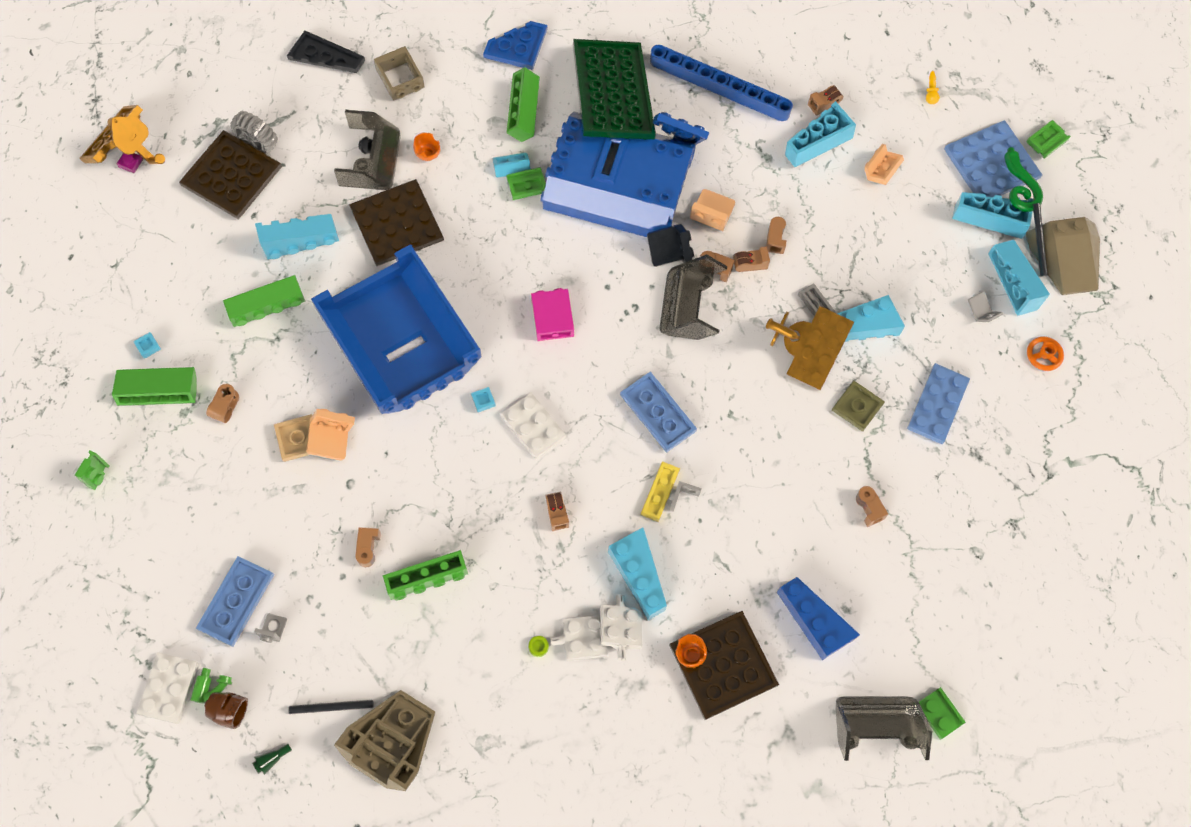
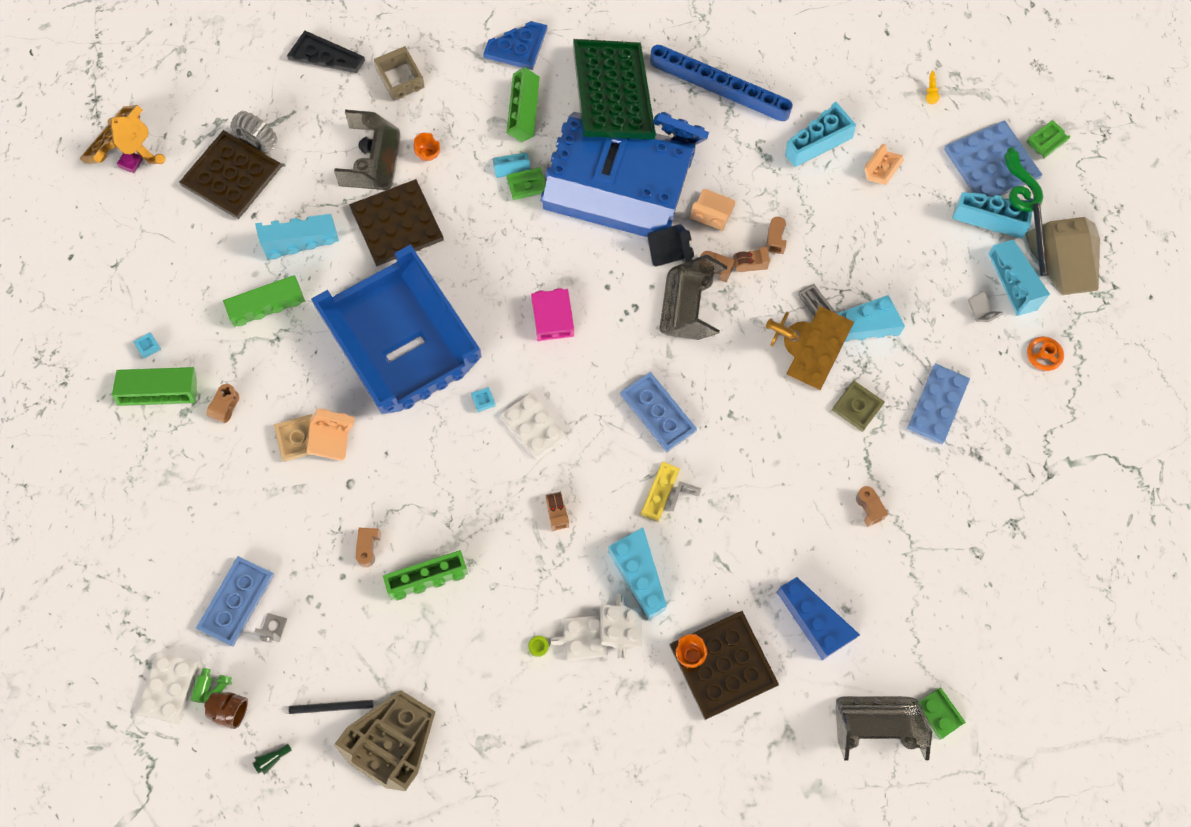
(92, 470): bright green plate -> none
(824, 99): medium nougat leg -> none

